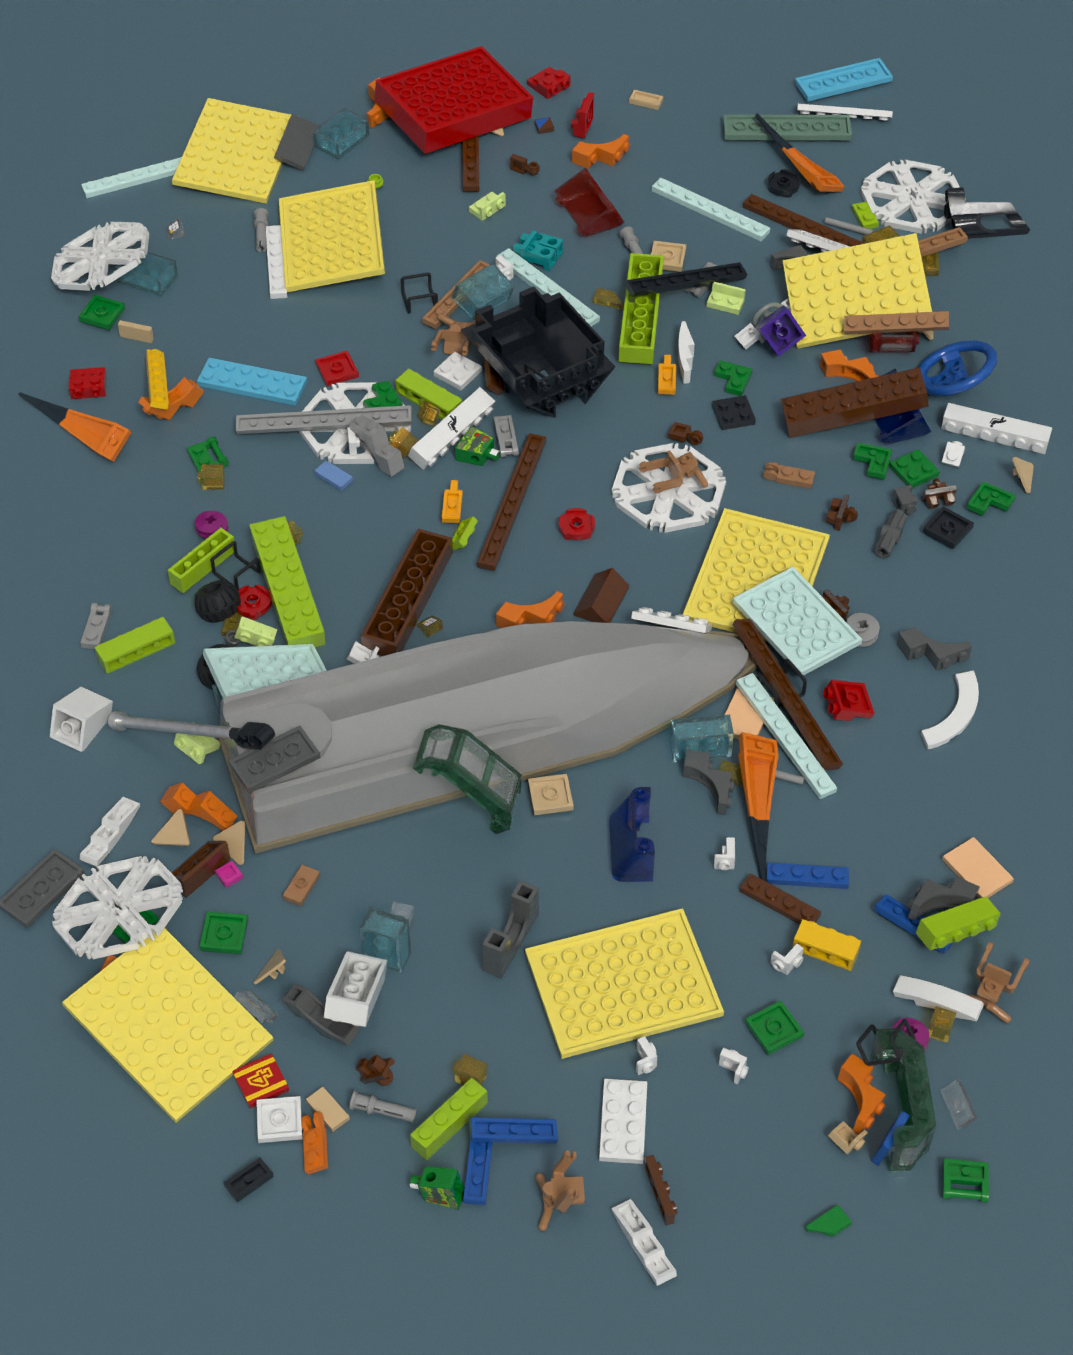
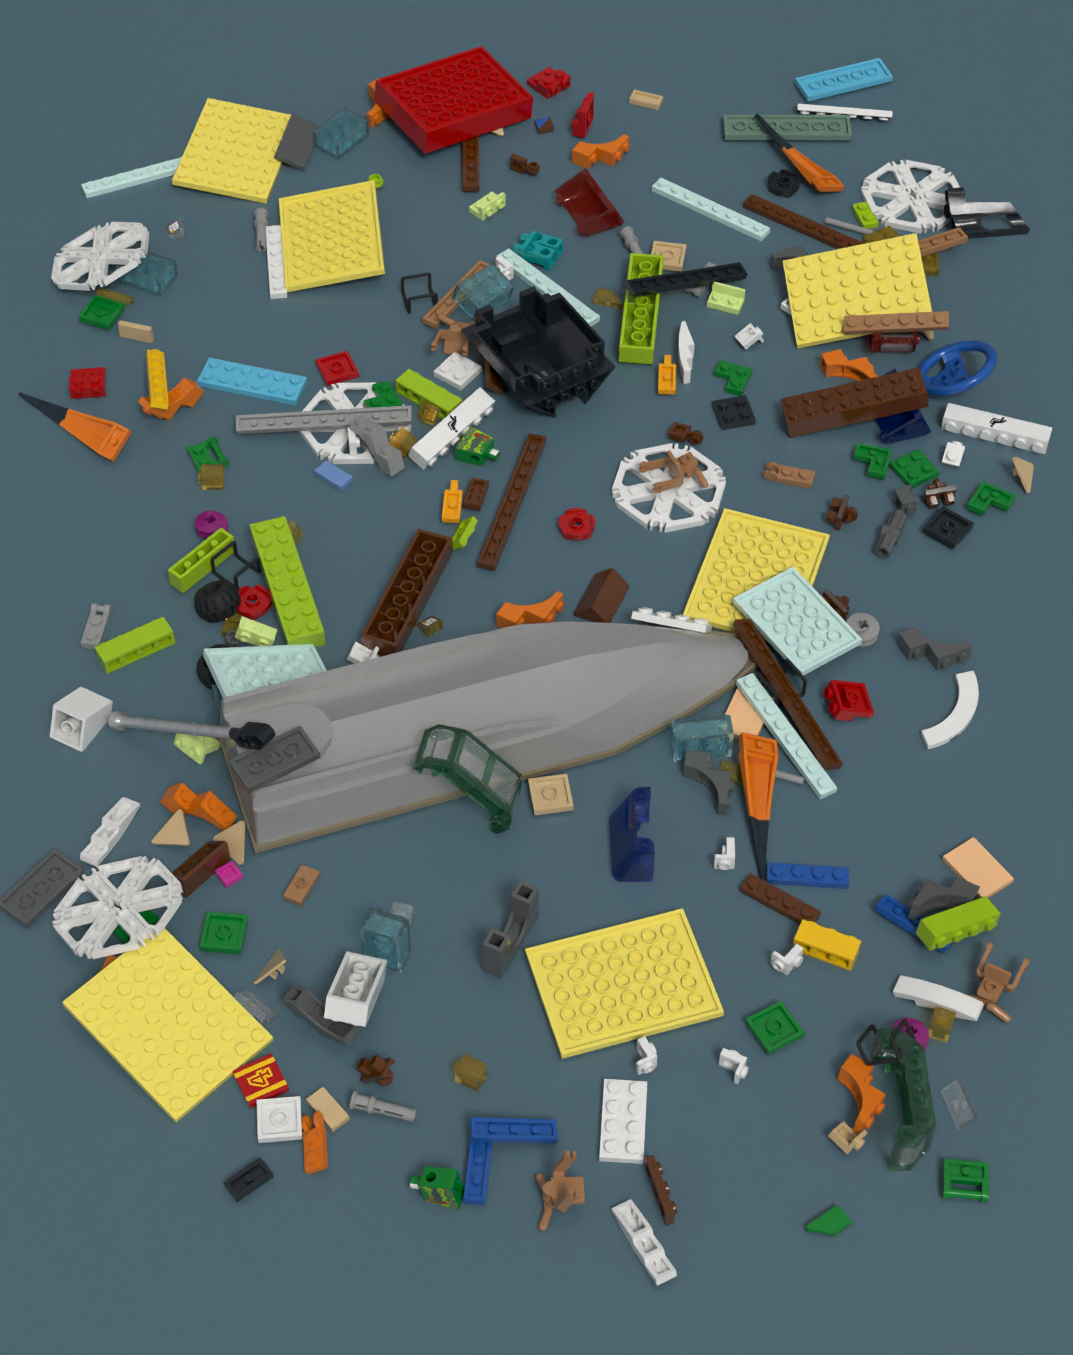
(113, 295): none -> clear yellow tile
(449, 1119): lime brick -> none
(476, 494): none -> reddish brown plate
(506, 435): light grey plate -> none
(778, 327): dark purple piece -> none
(814, 240): white plate -> none
(887, 1142): blue tile -> none

